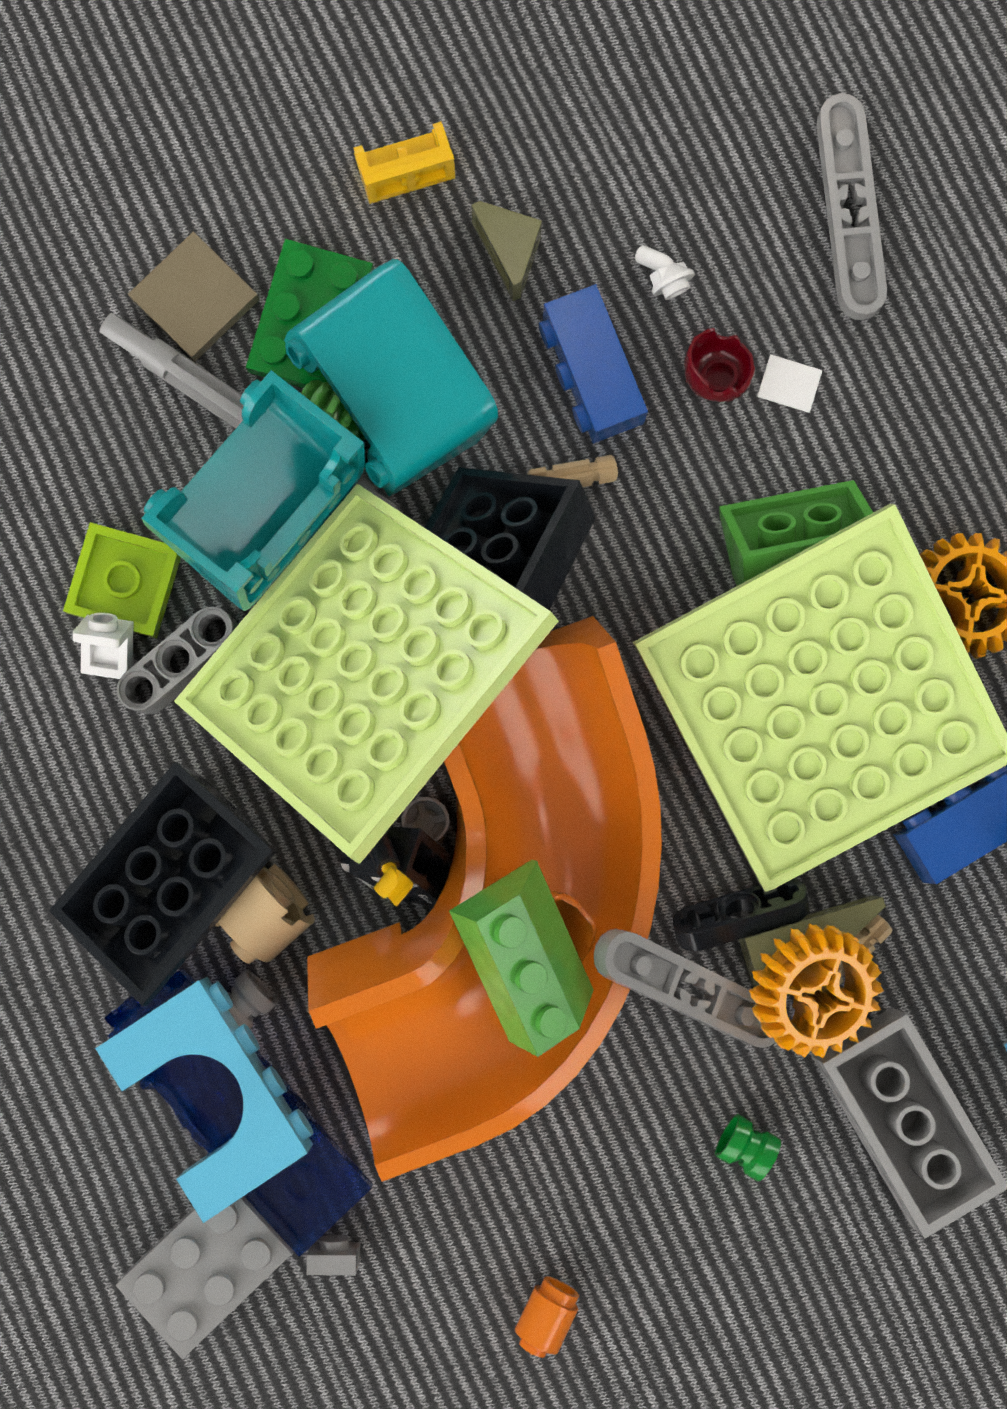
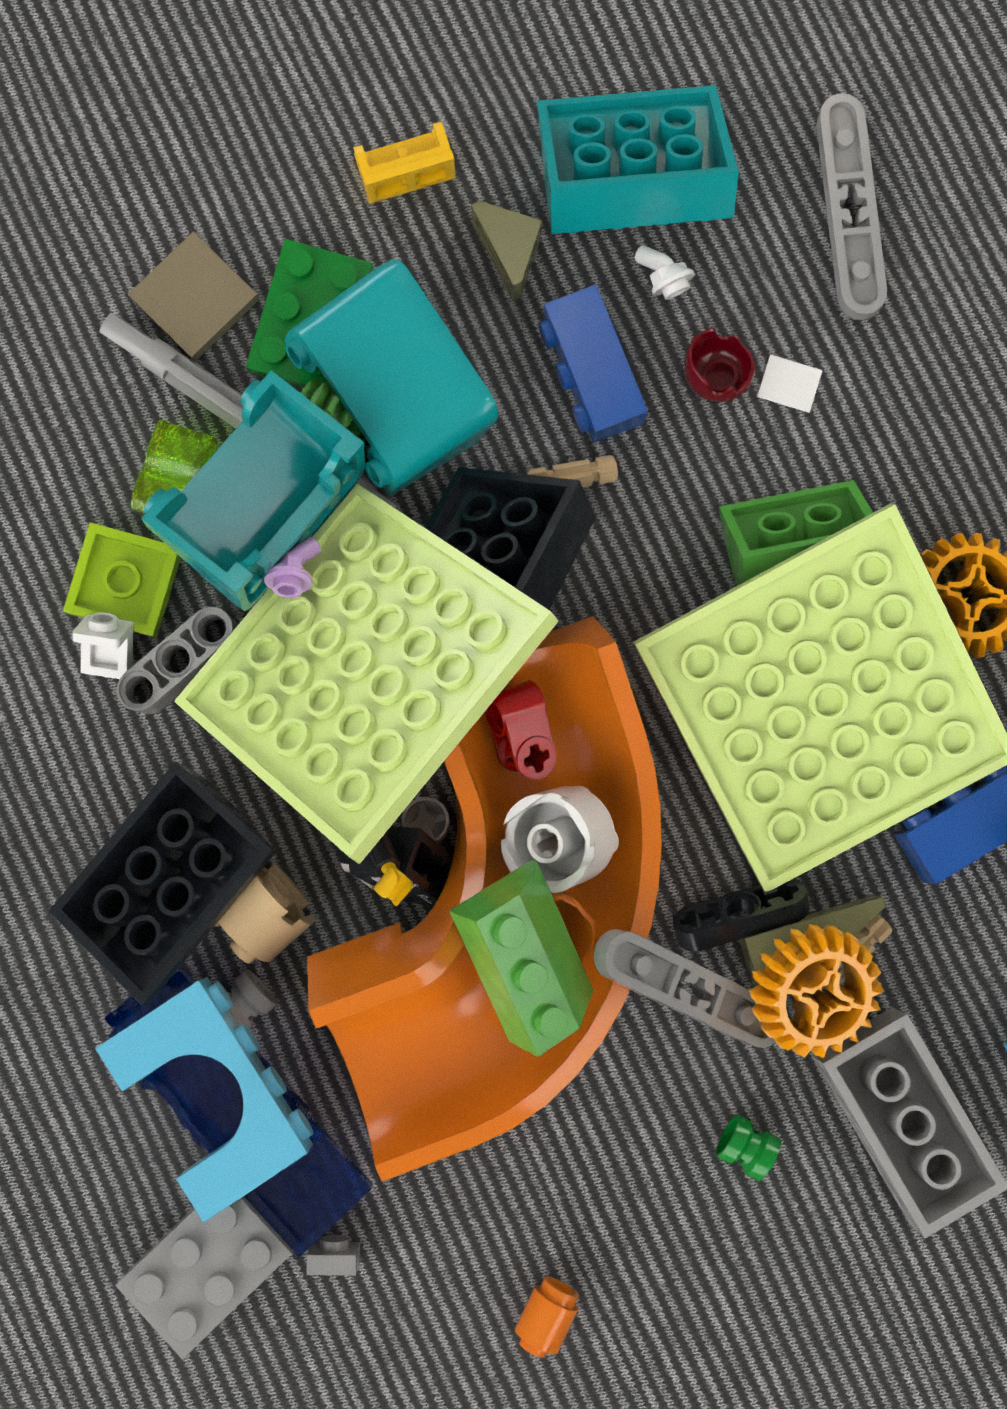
(171, 461): none -> clear neon green brick
(289, 577): none -> lavender plate
(522, 731): none -> red piece
(562, 831): none -> white brick
(636, 159): none -> teal slope

